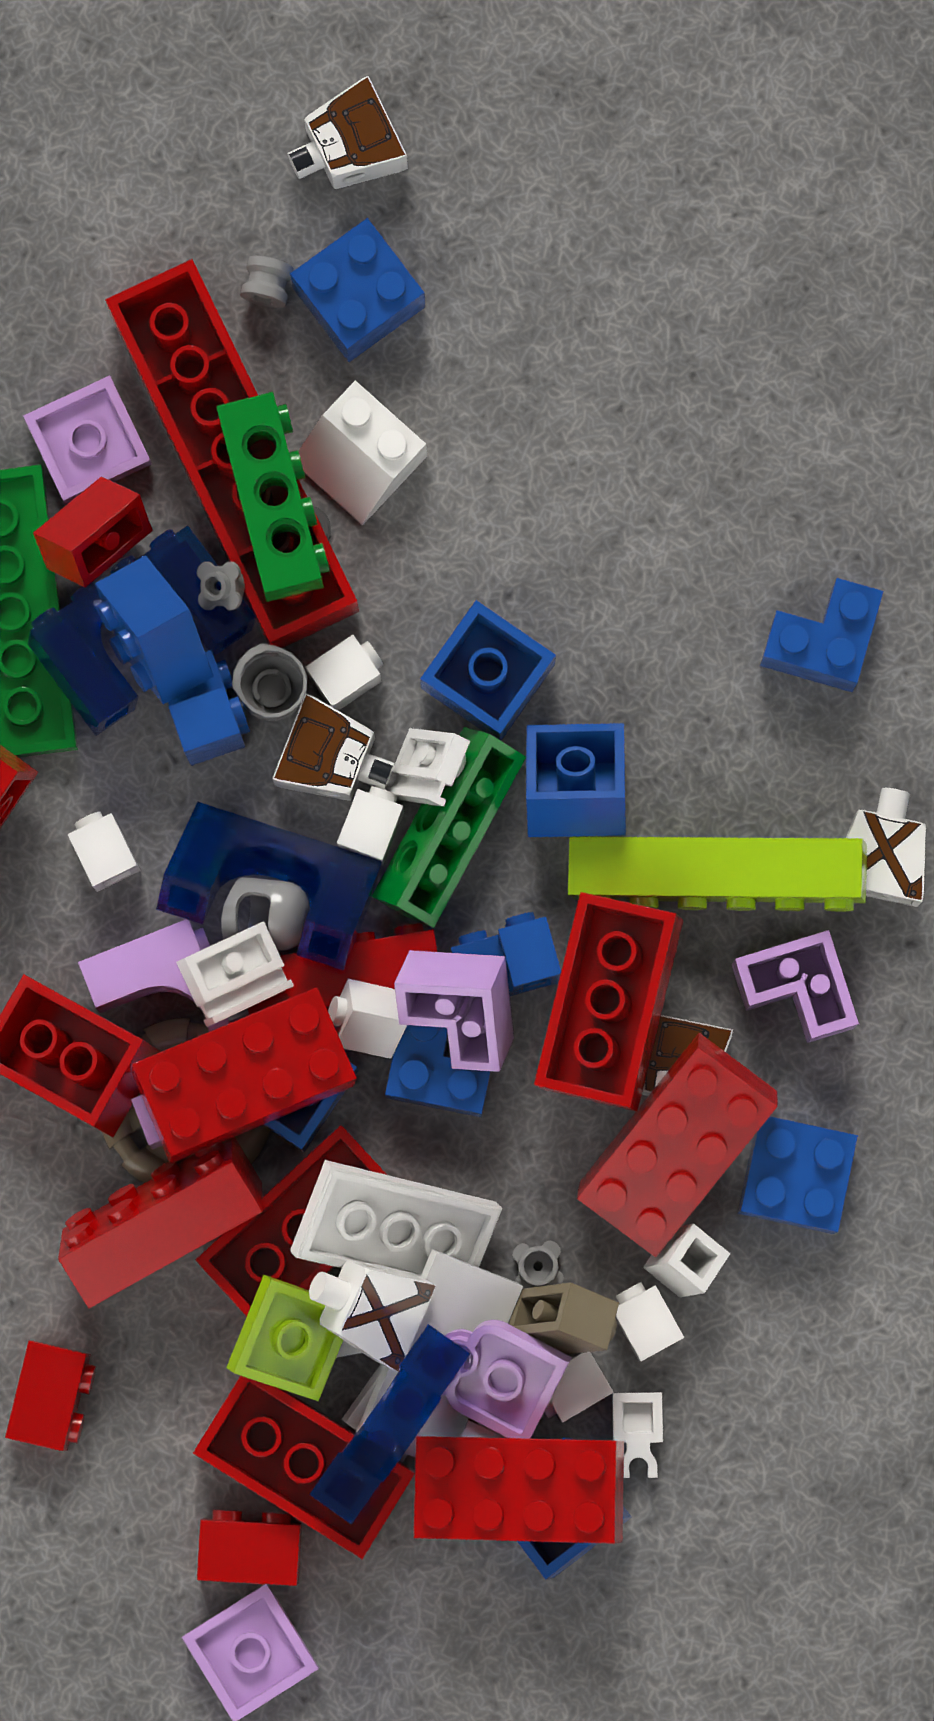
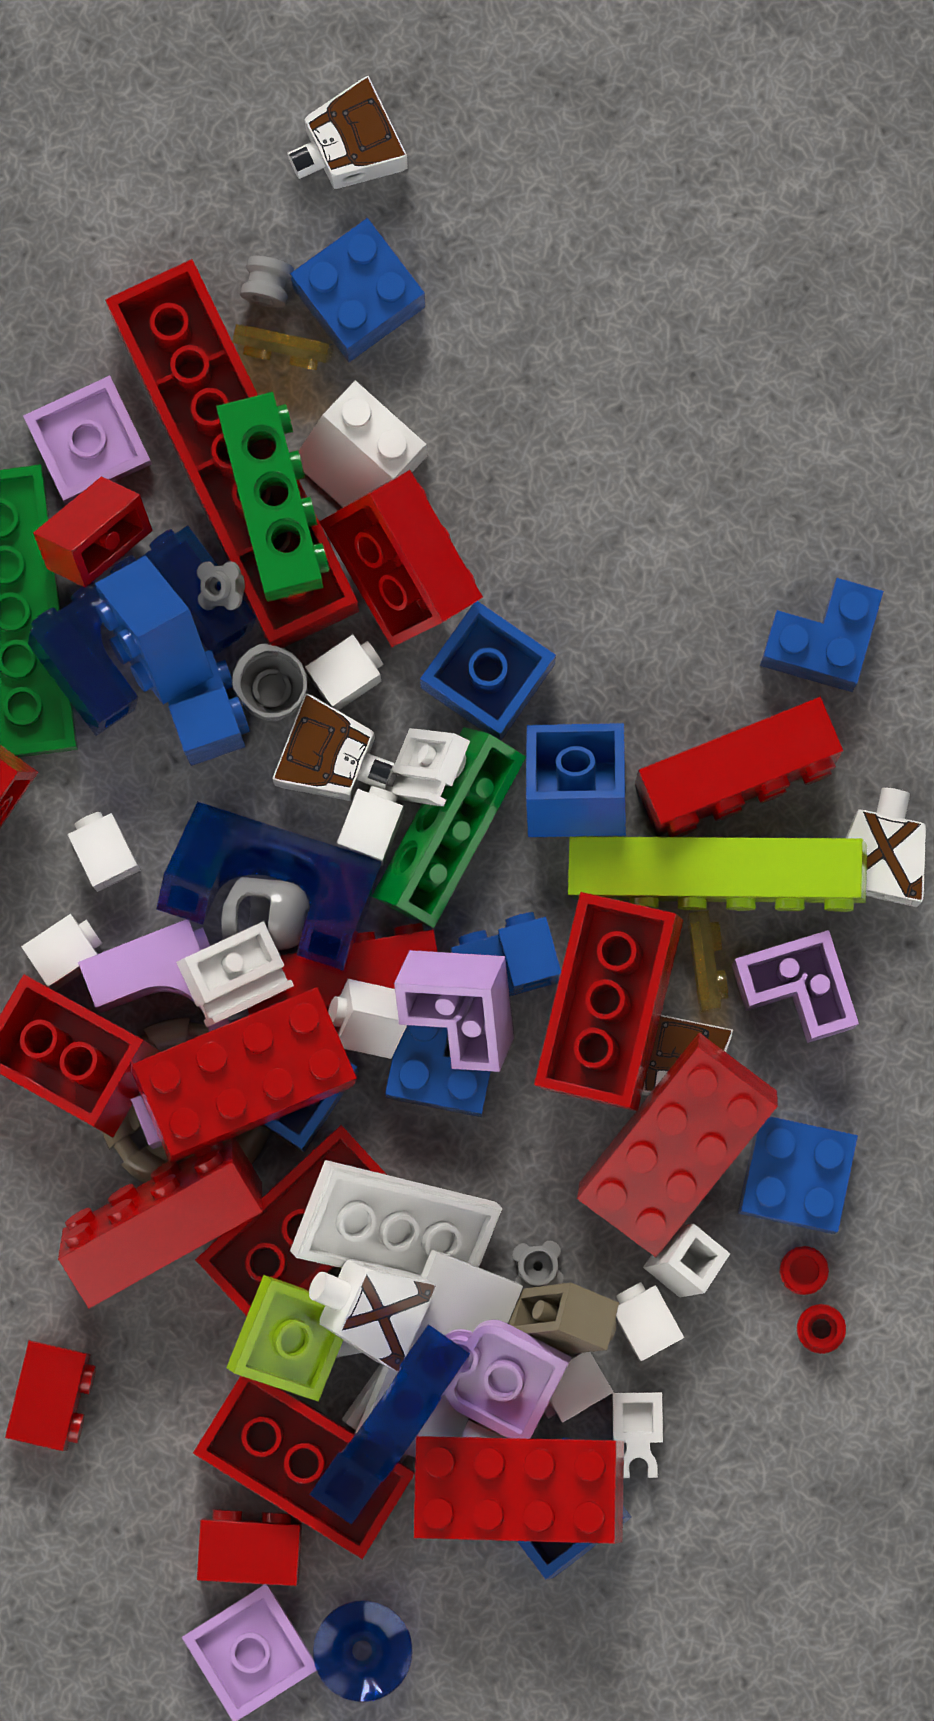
(59, 950): none -> white brick
(262, 342): none -> clear yellow plate
(389, 1655): none -> clear blue dish
(401, 559): none -> red brick
(704, 940): none -> clear yellow plate
(738, 767): none -> red brick
(803, 1270): none -> red tile
(836, 1324): none -> red plate

